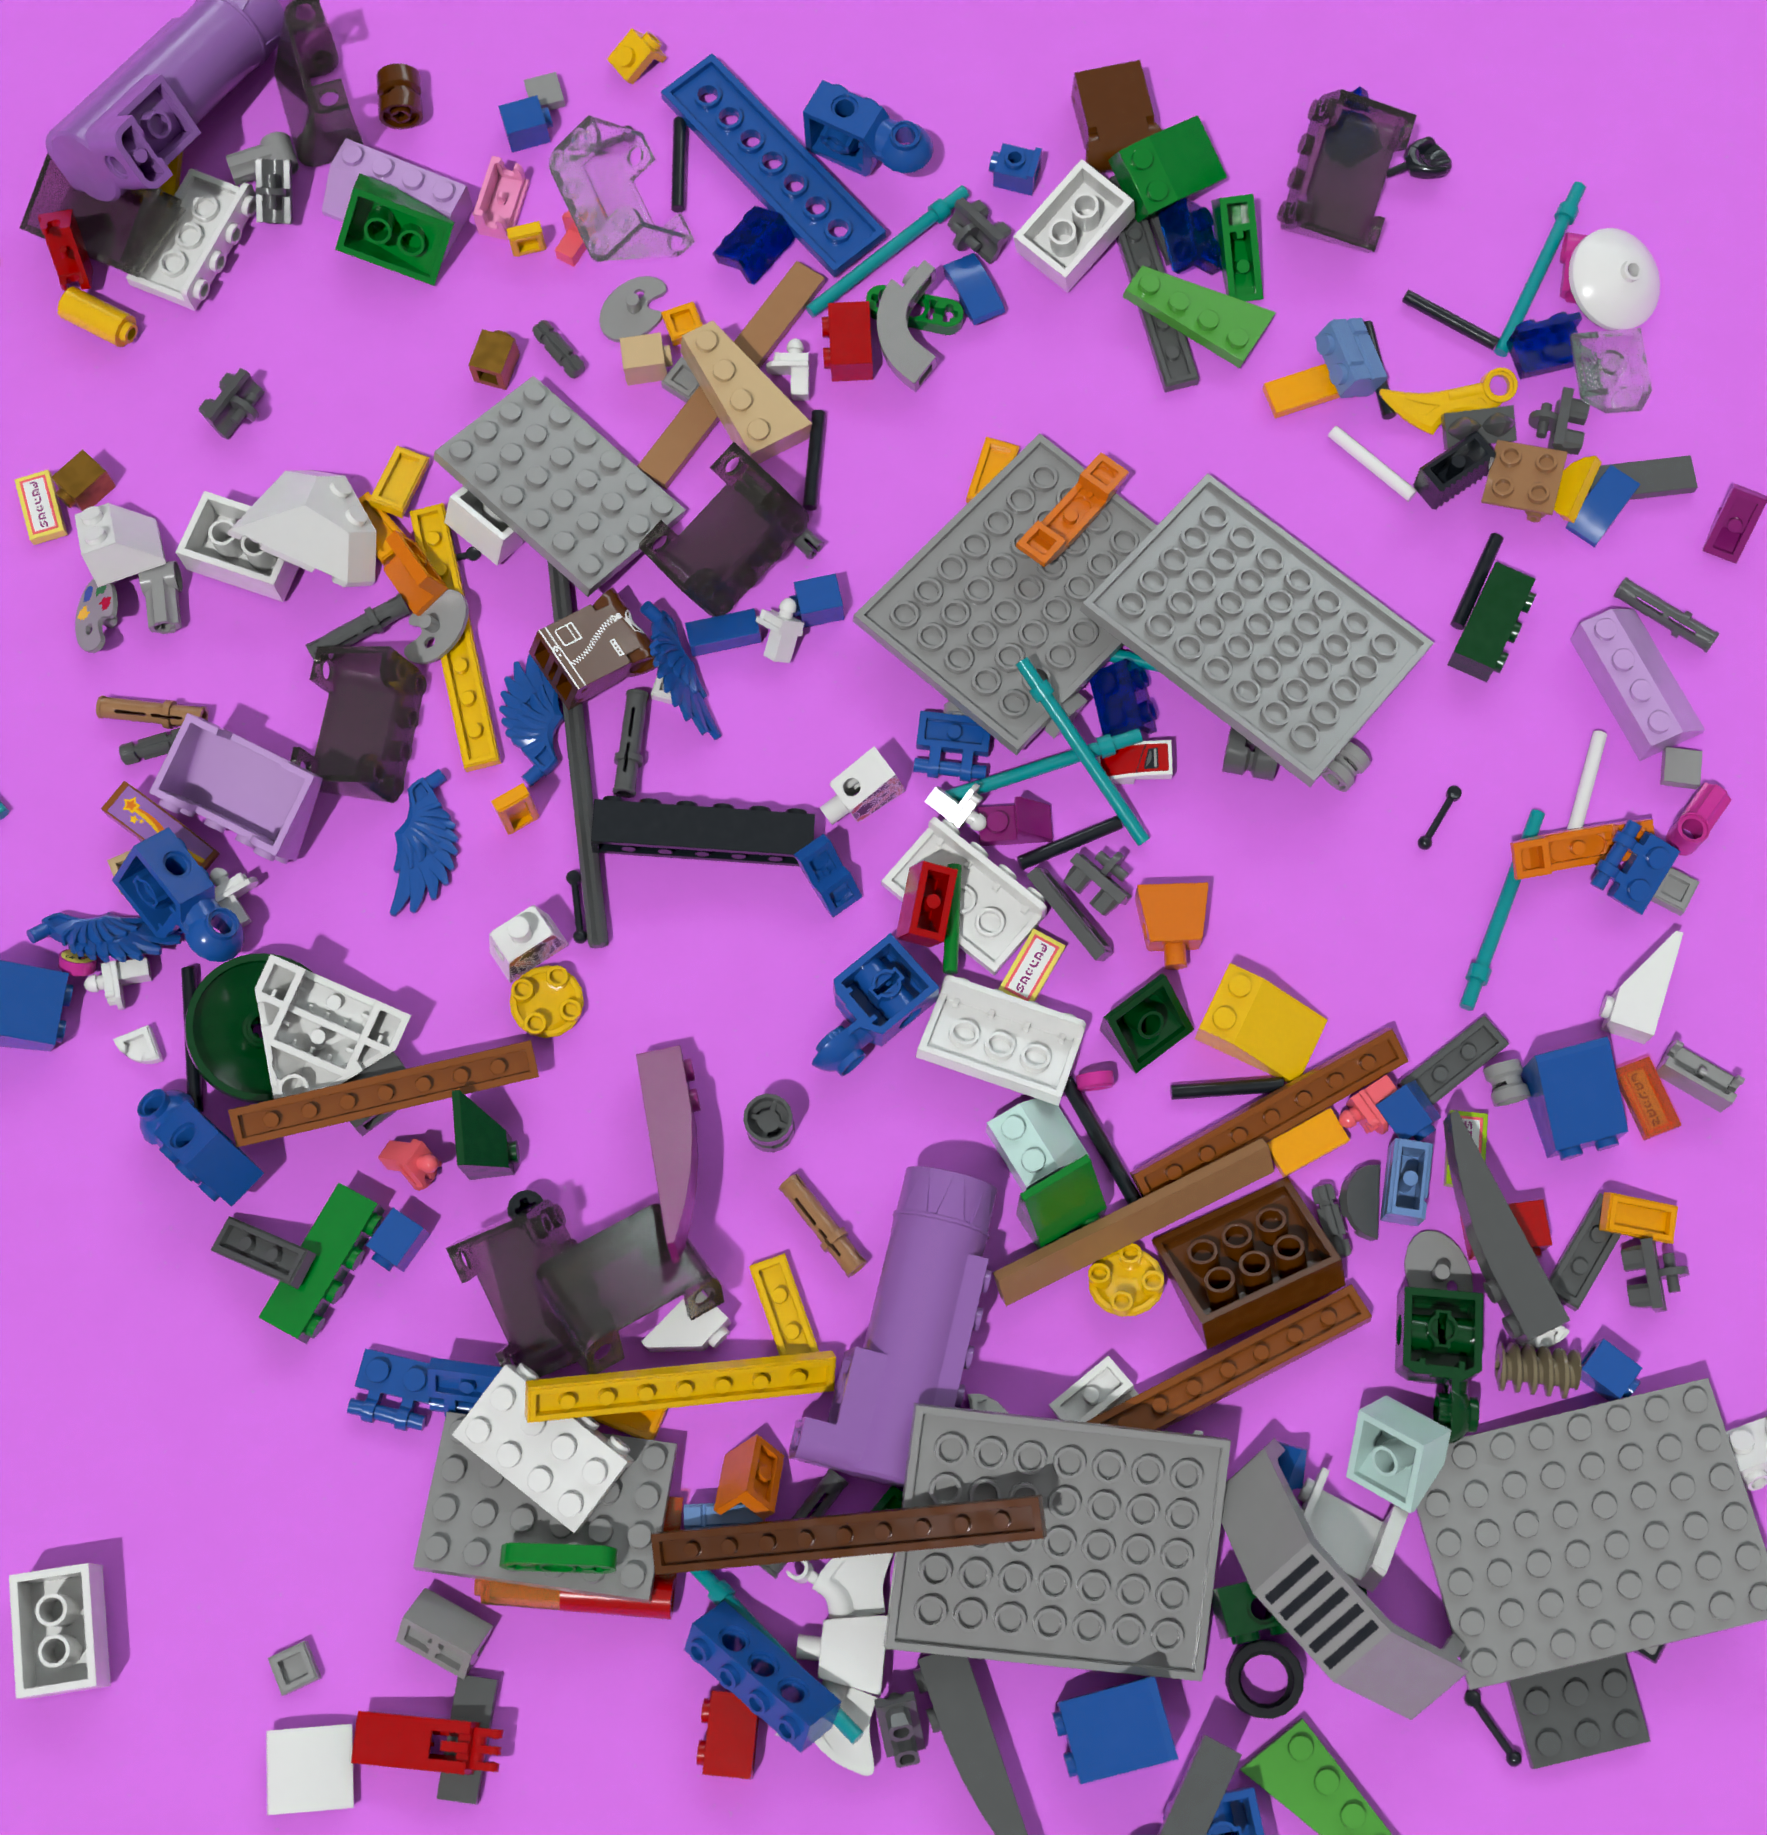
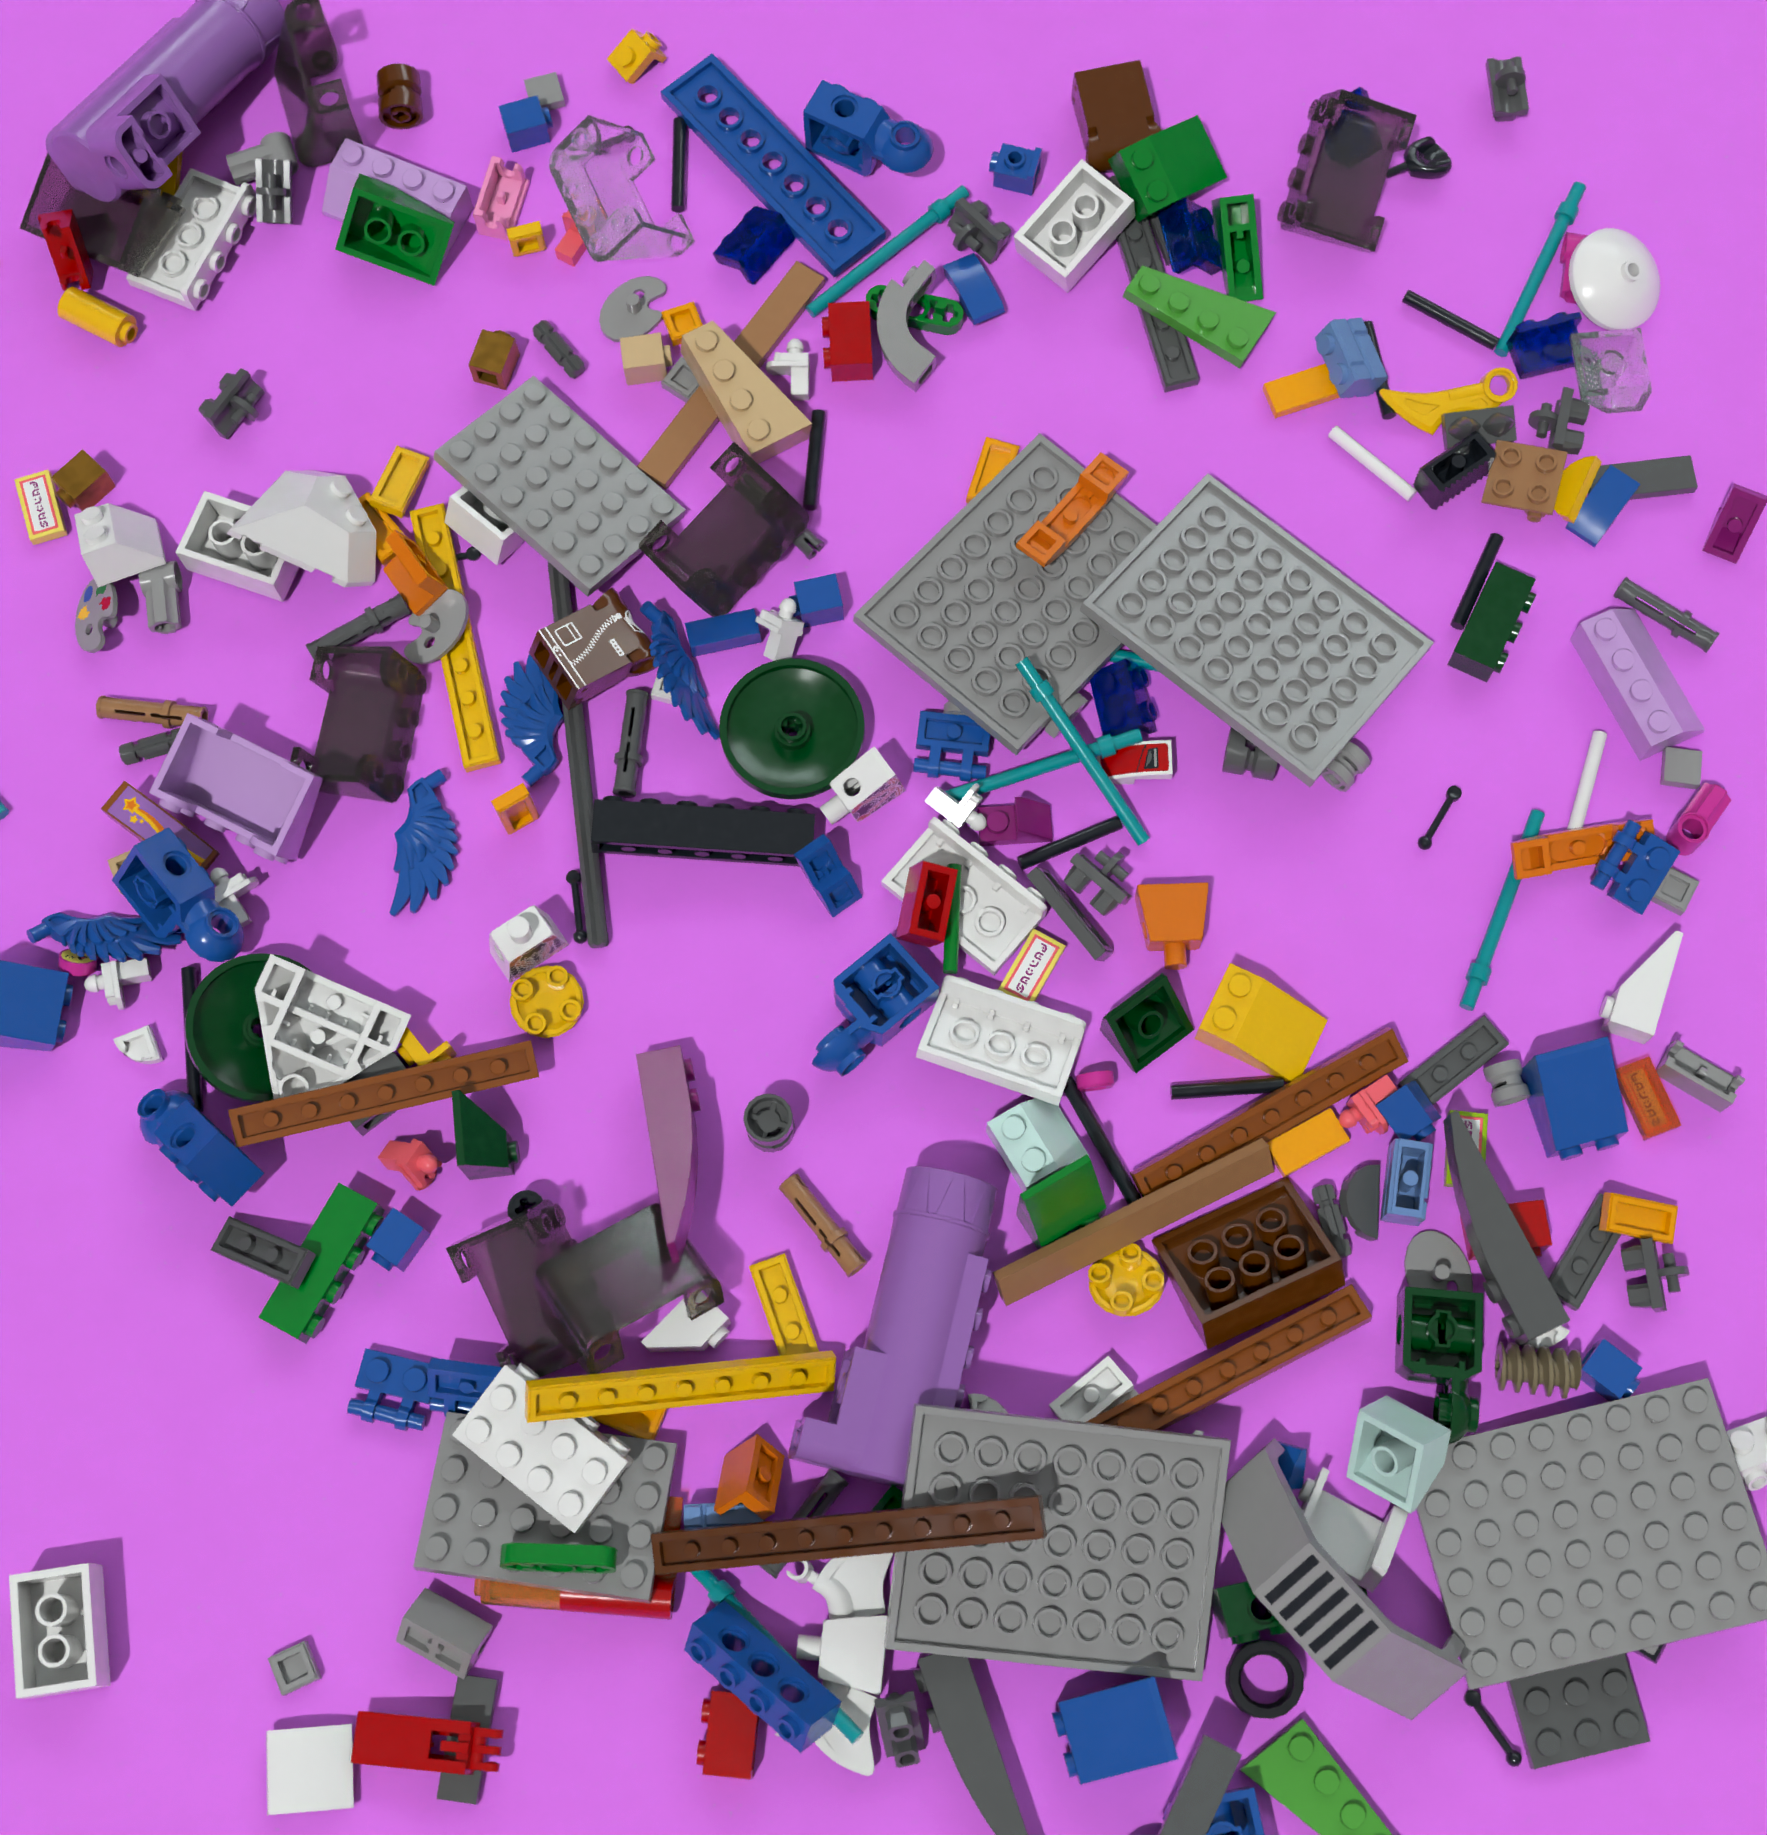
(414, 1052): none -> yellow bracket
(787, 699): none -> dark green dish
(1507, 88): none -> dark grey hips

